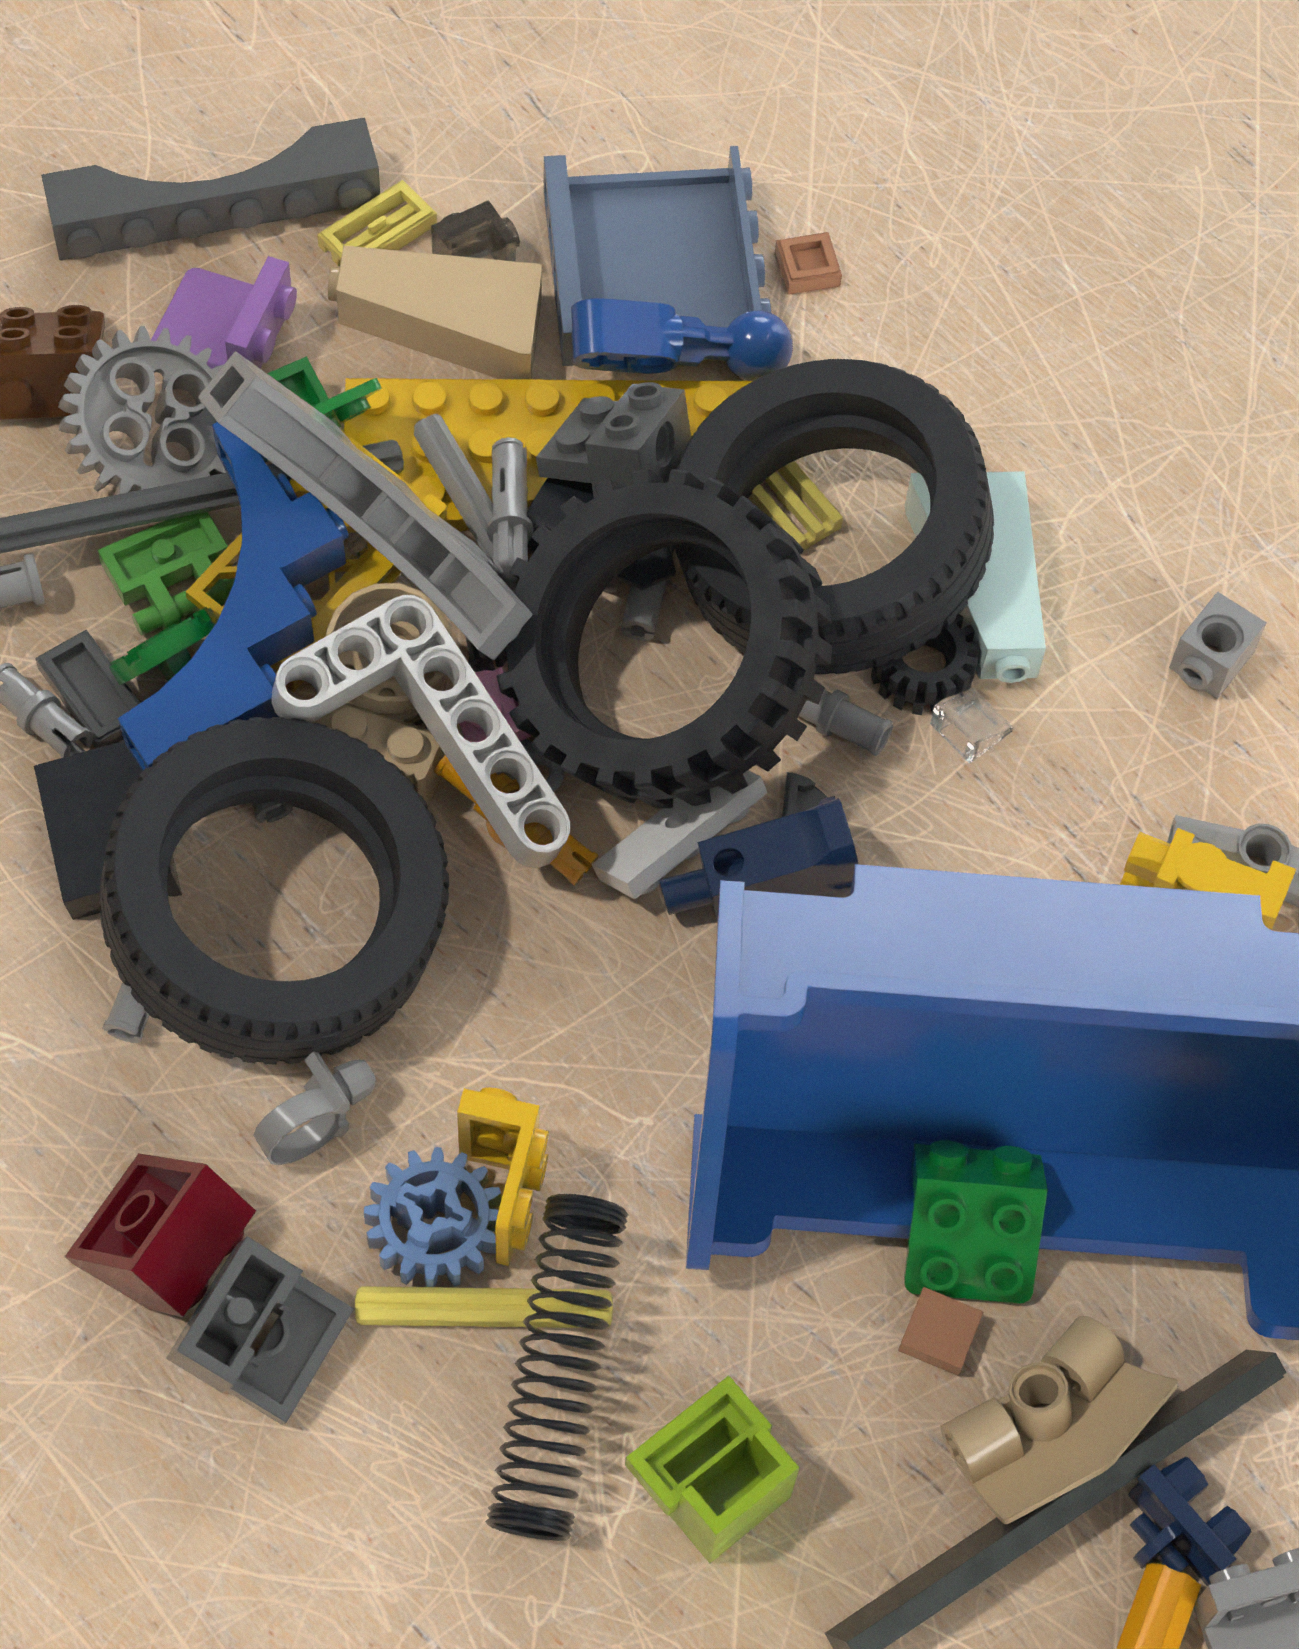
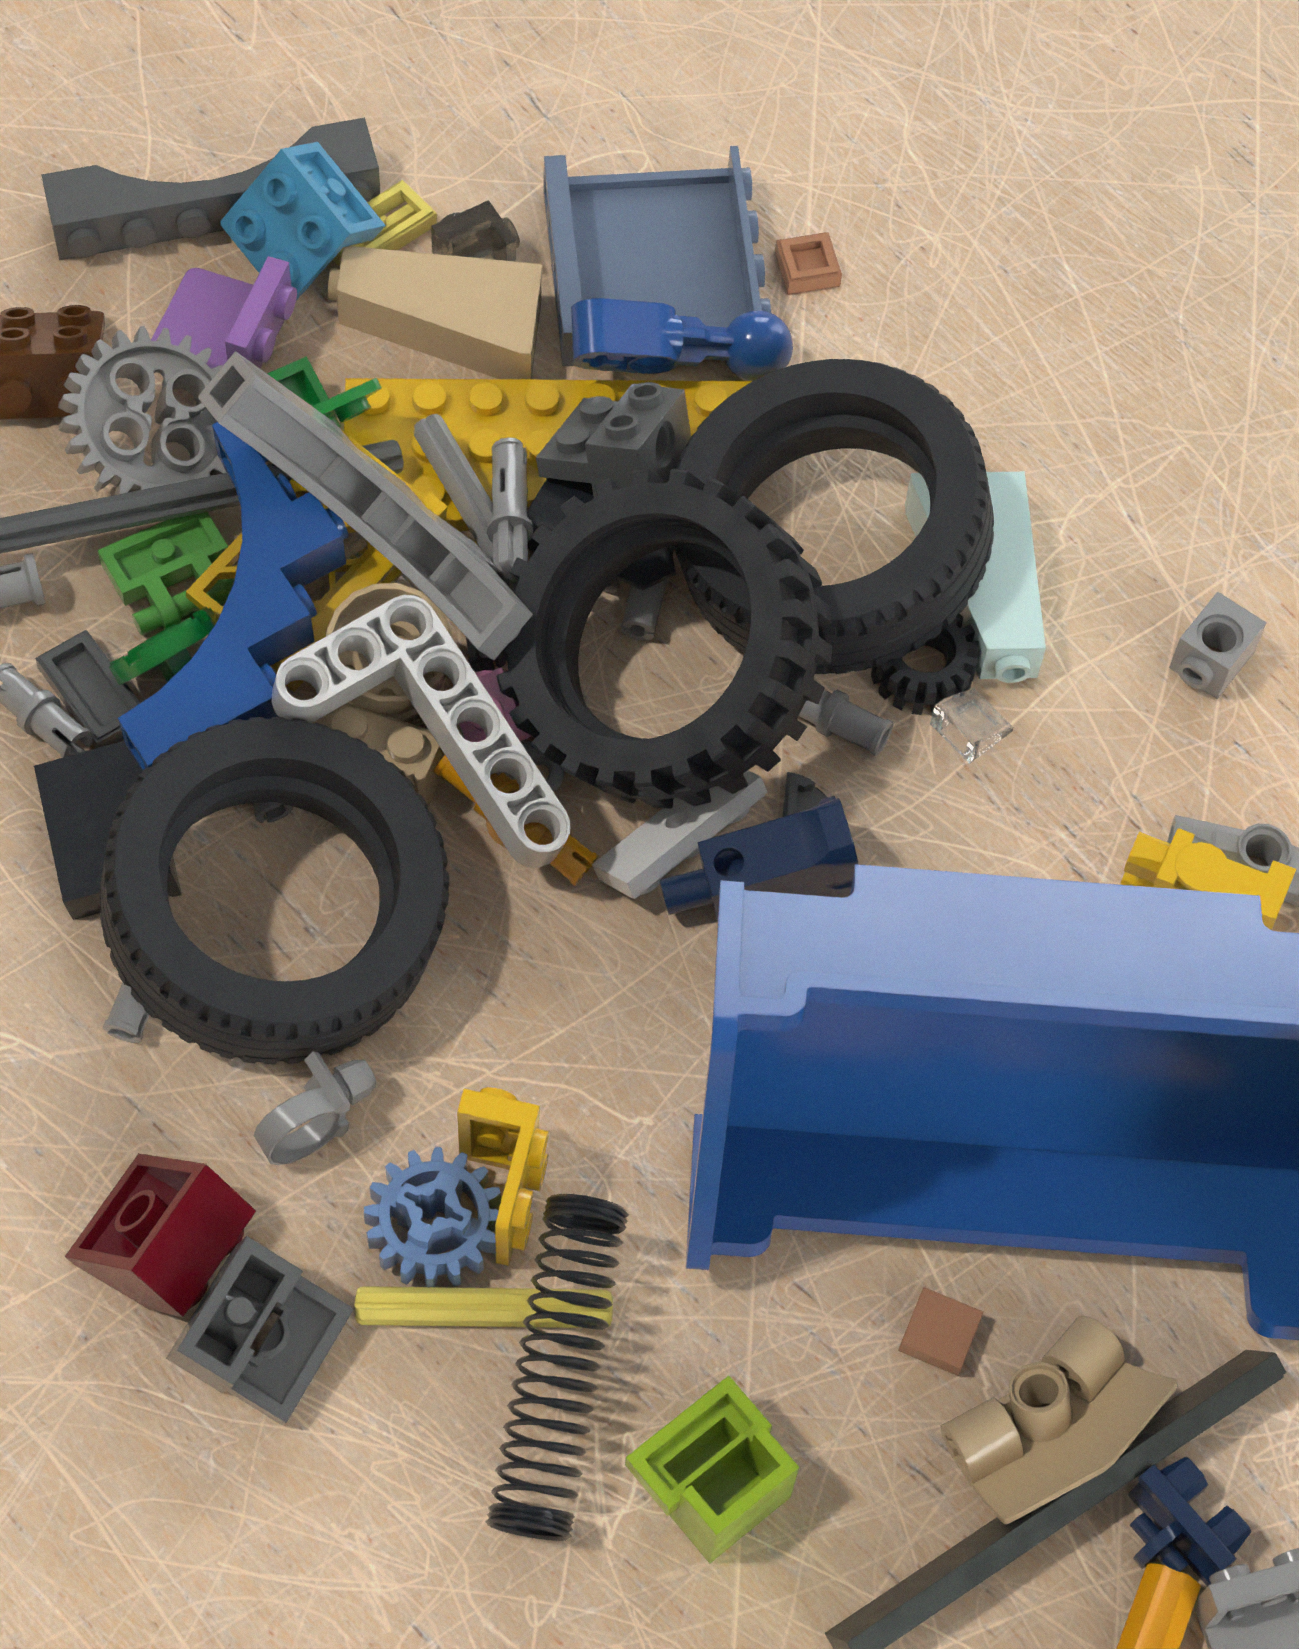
(300, 214): none -> dark azure bracket
(810, 494): light yellow tile -> none
(975, 1221): green bracket -> none

